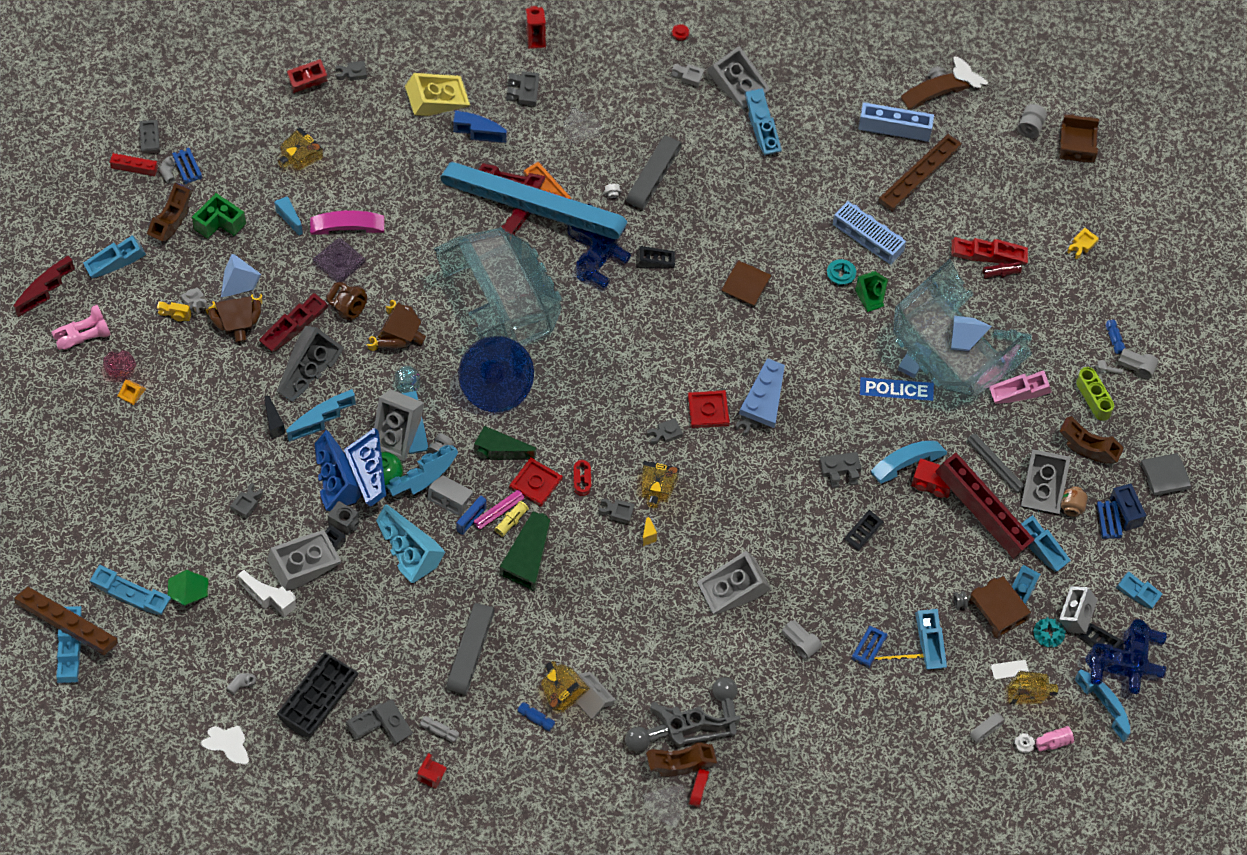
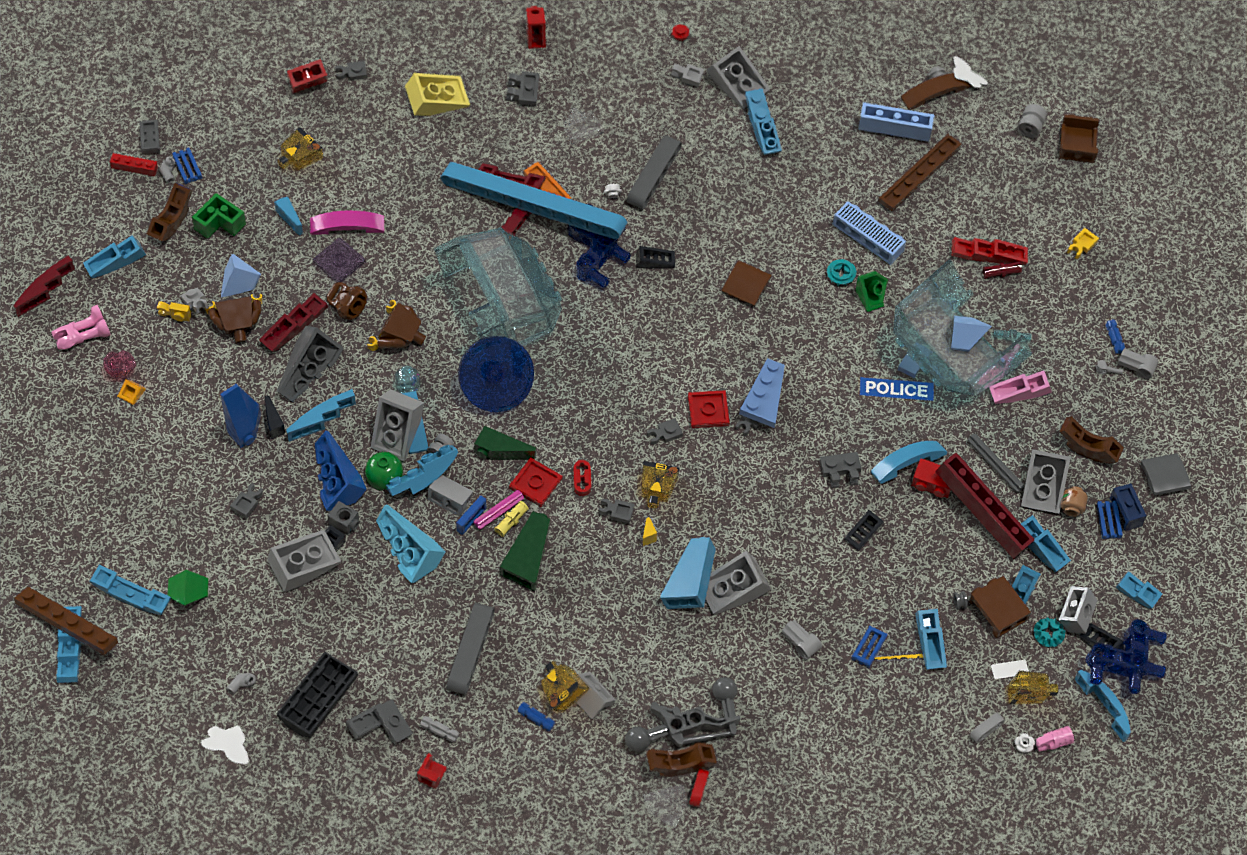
(241, 415): none -> blue wedge
(266, 595): white slope -> none
(367, 466): wing -> none
(479, 127): blue slope -> none
(691, 576): none -> dark azure slope
(1098, 401): lime beam -> none

